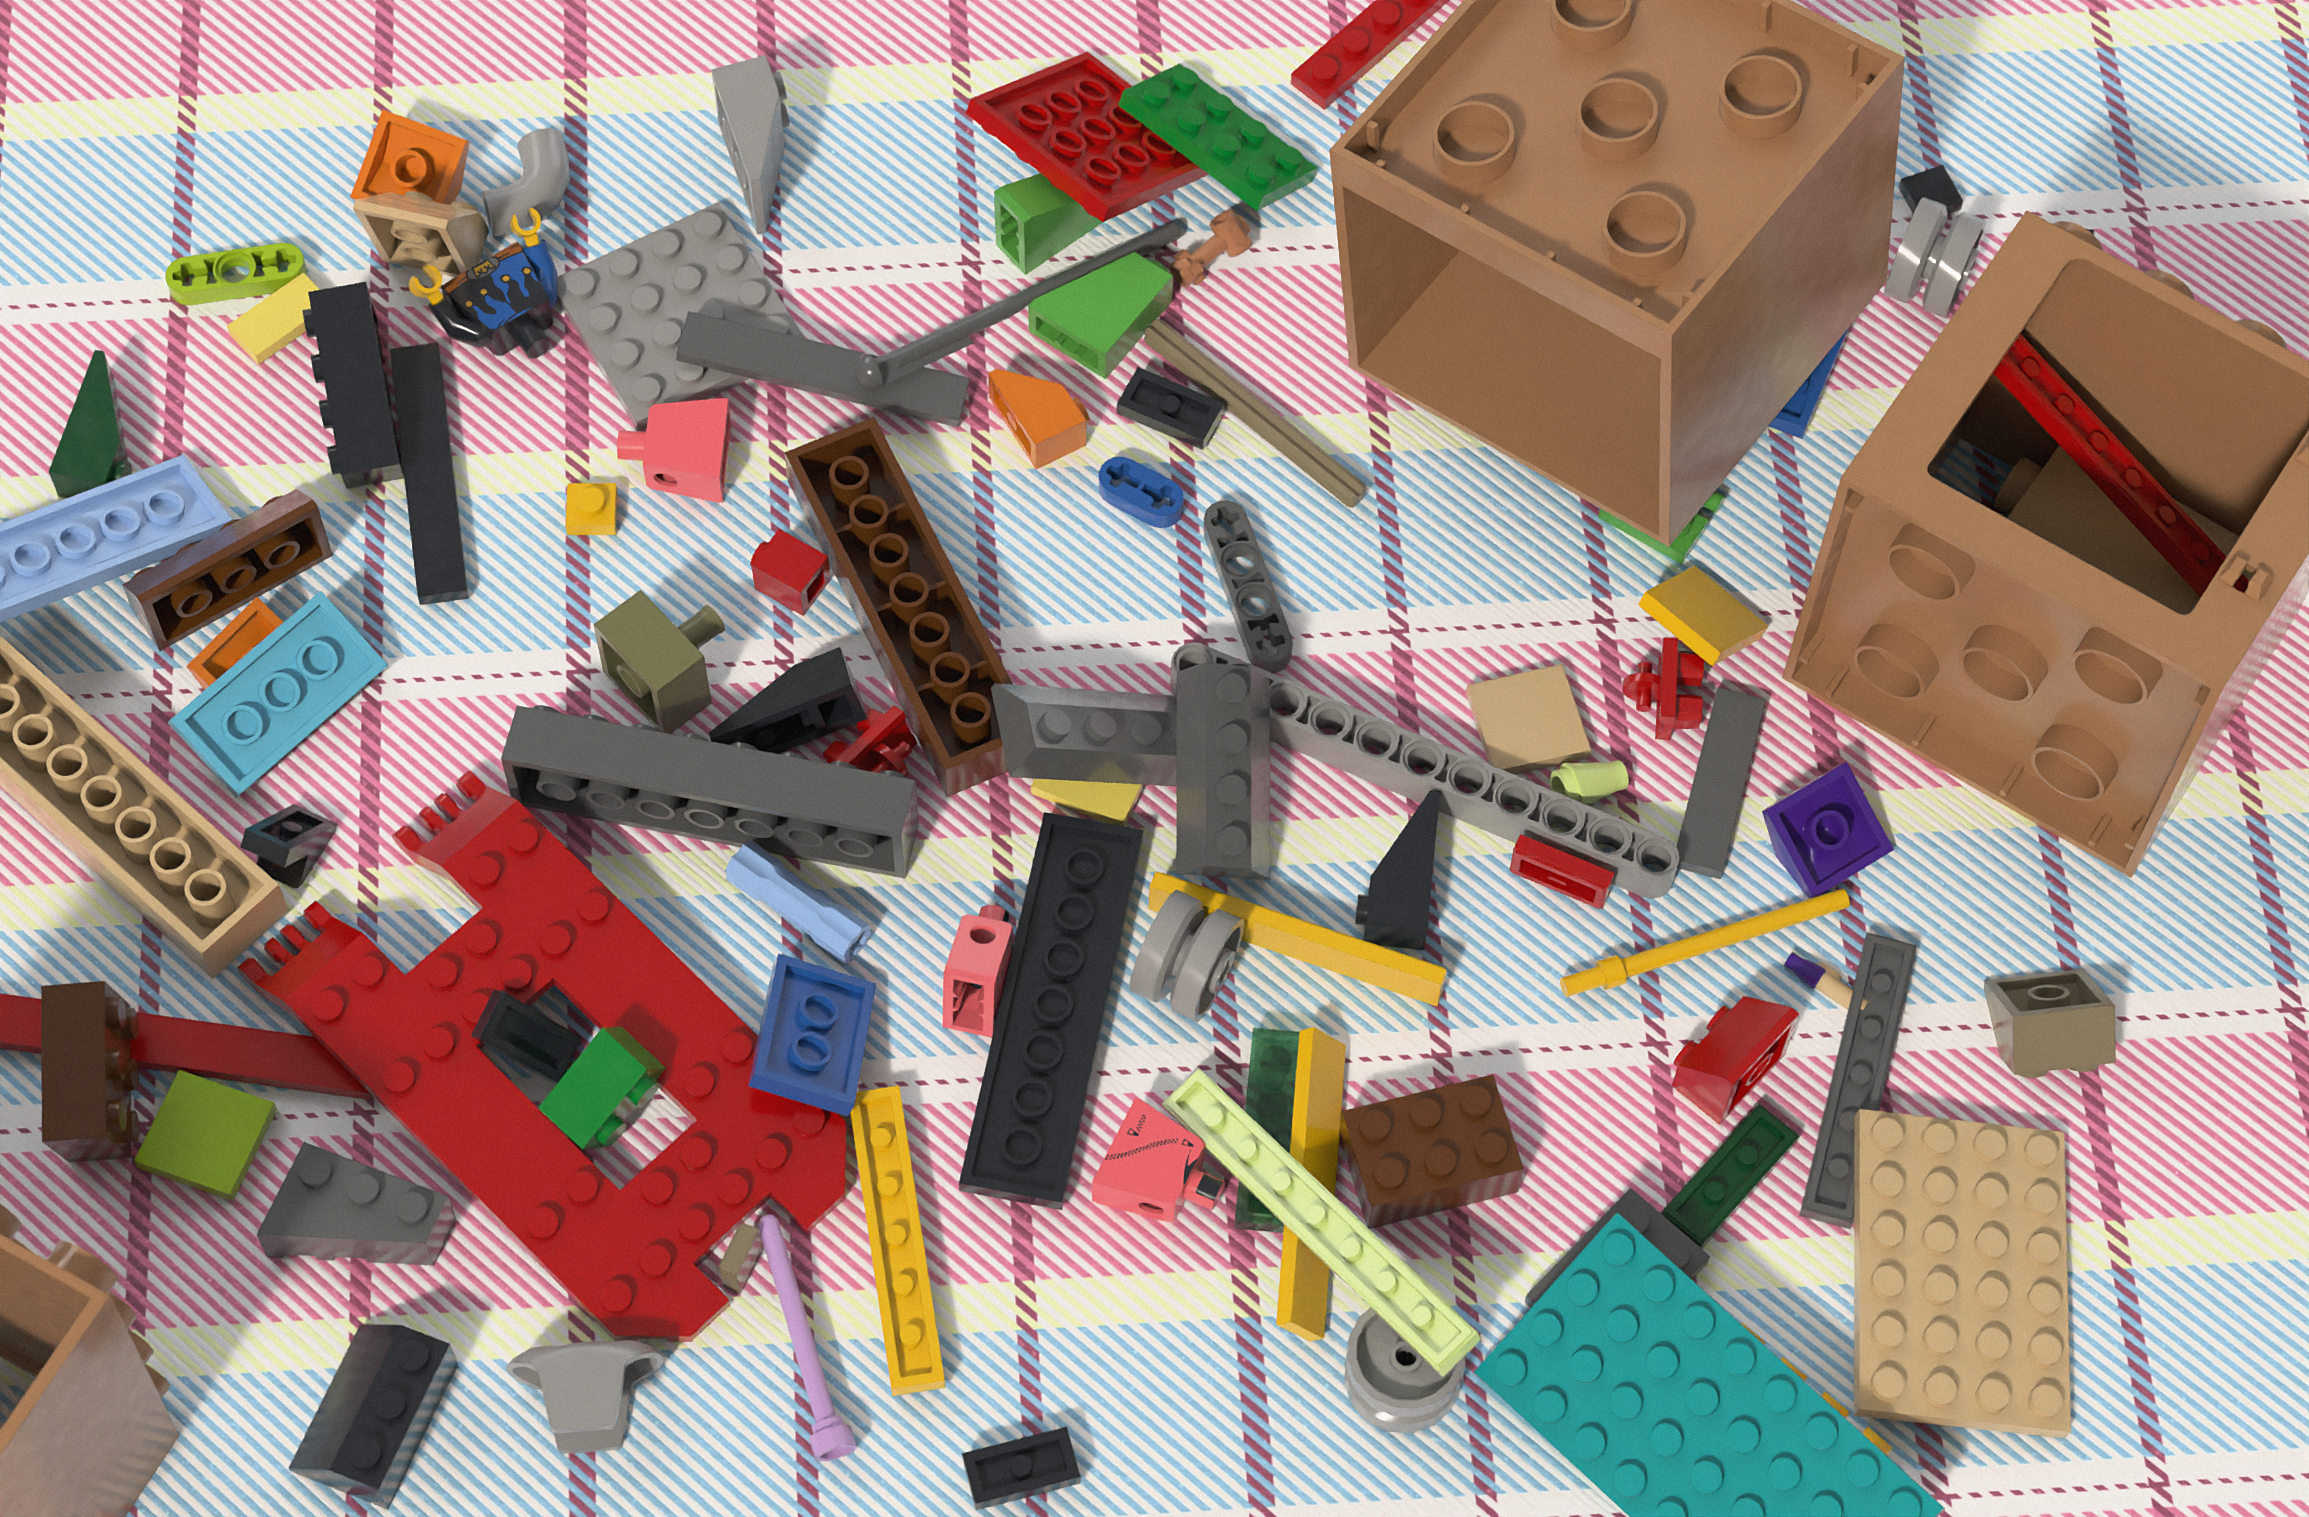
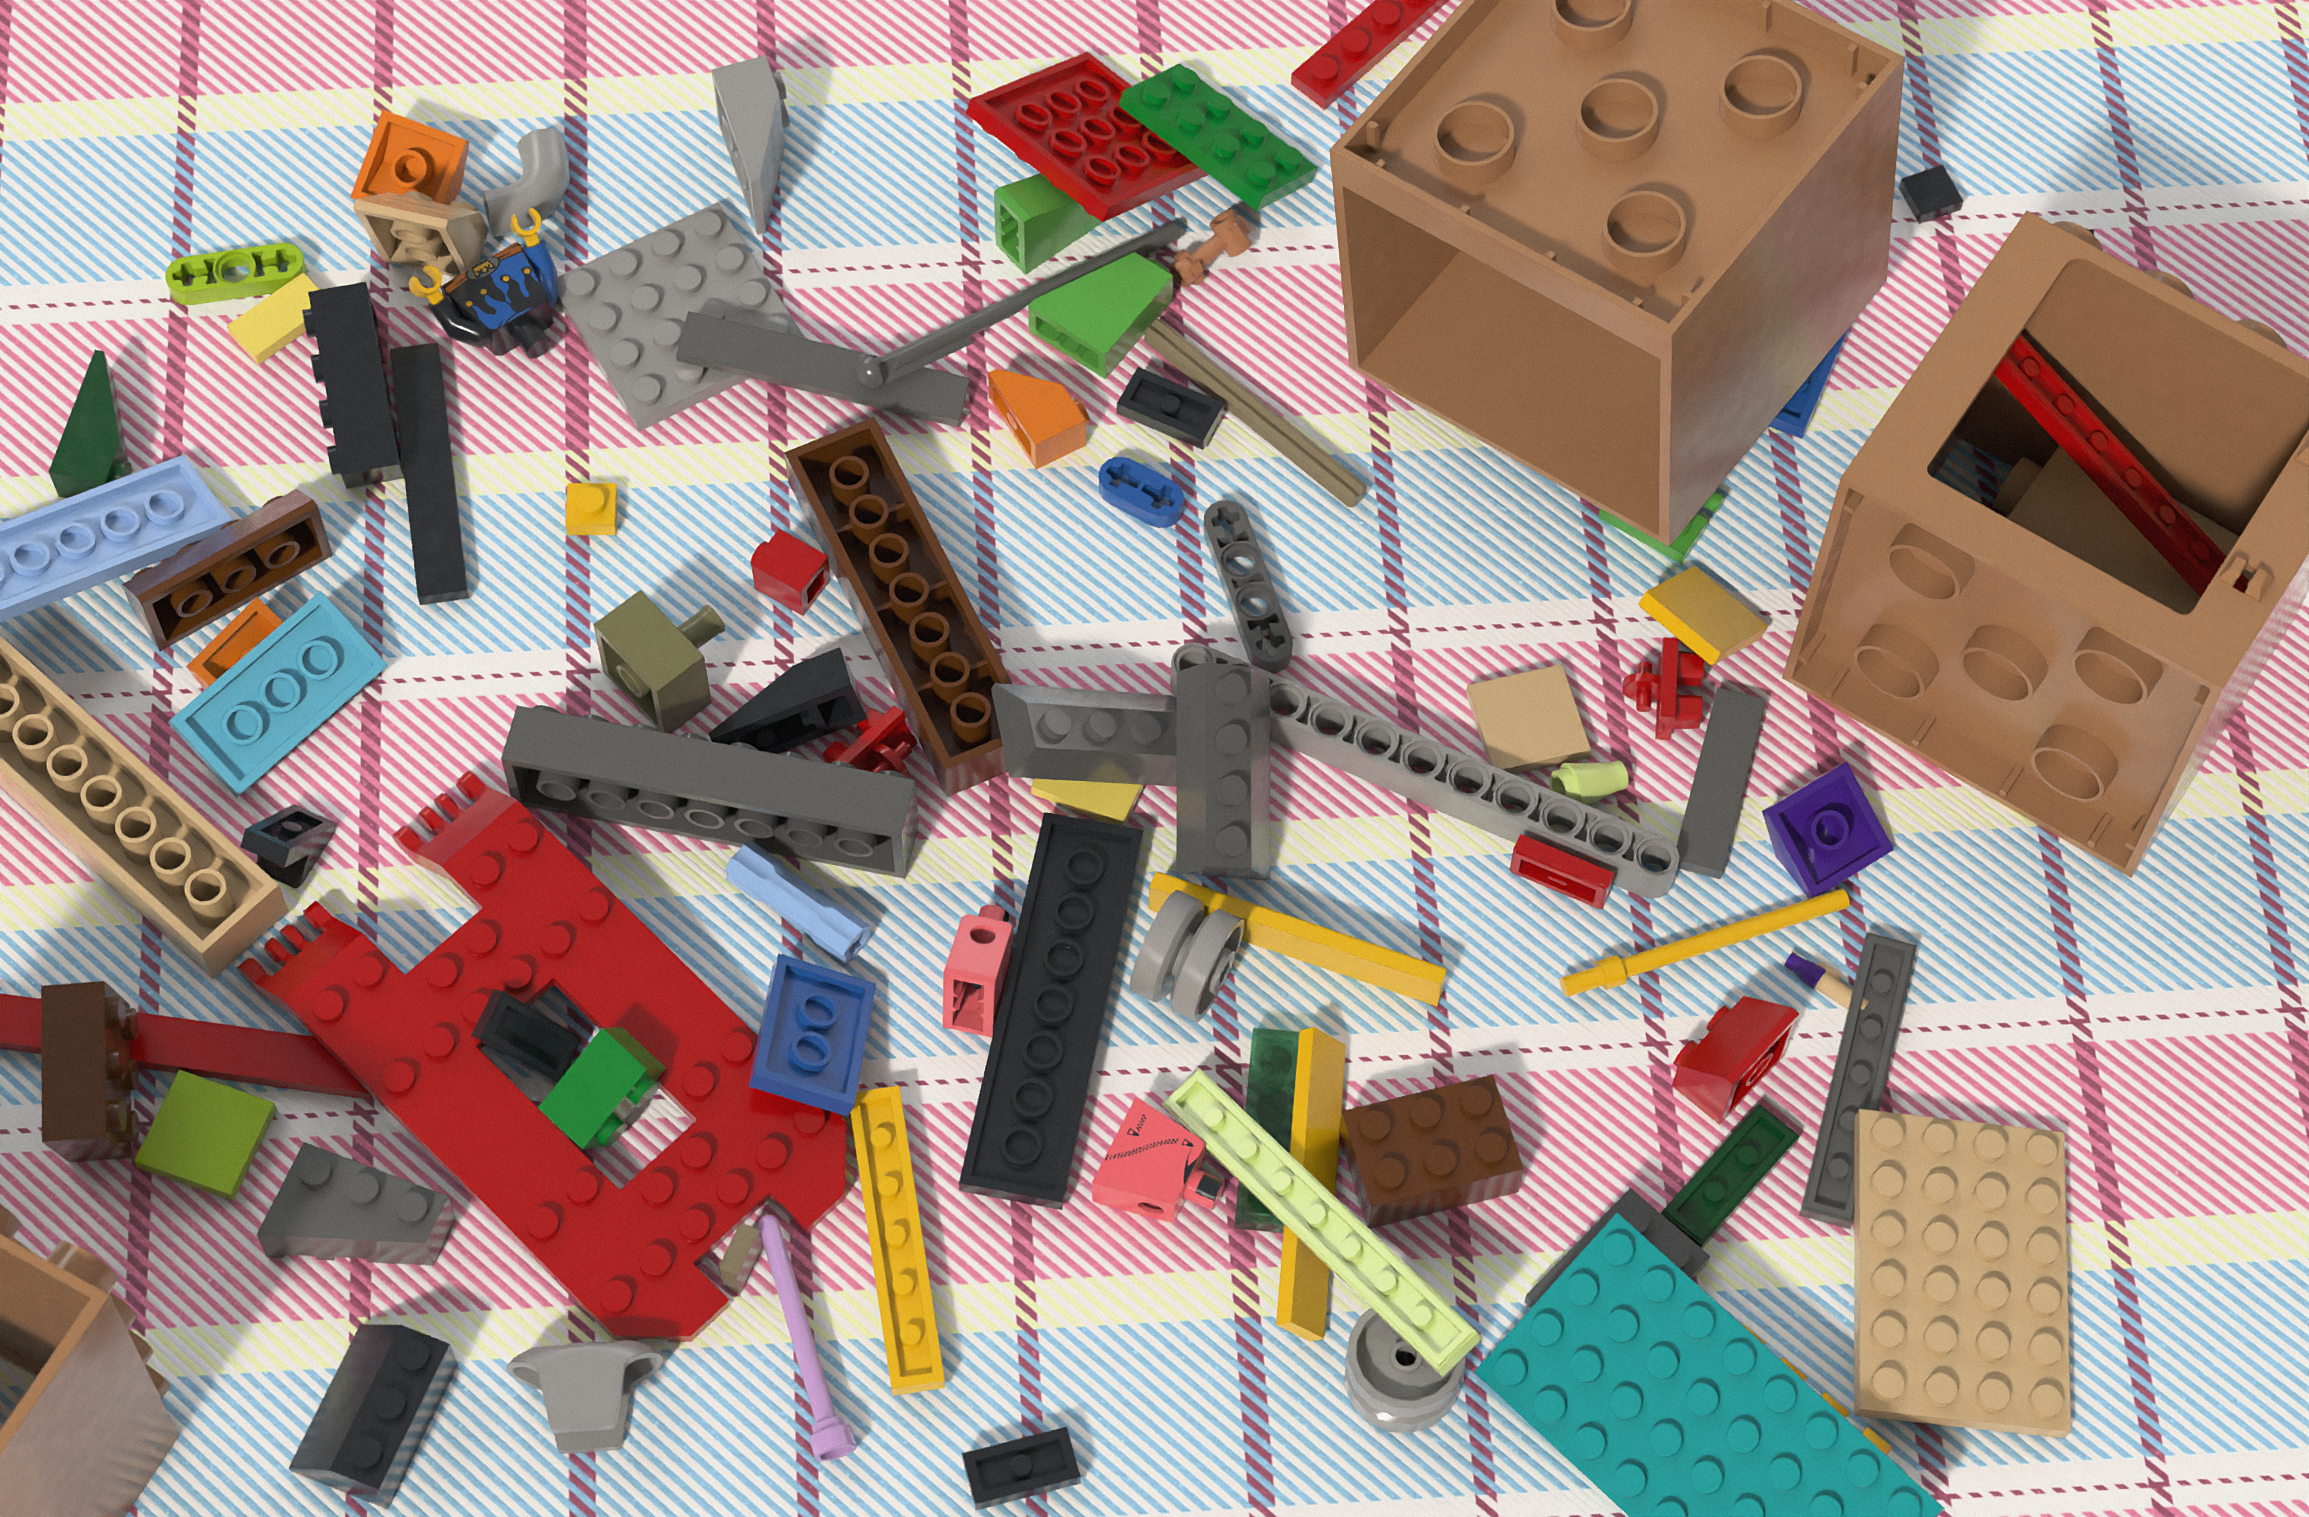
(683, 448): coral torso -> none
(1400, 886): black slope -> none
(1940, 259): light grey wheel -> none
(2051, 1022): dark tan slope -> none

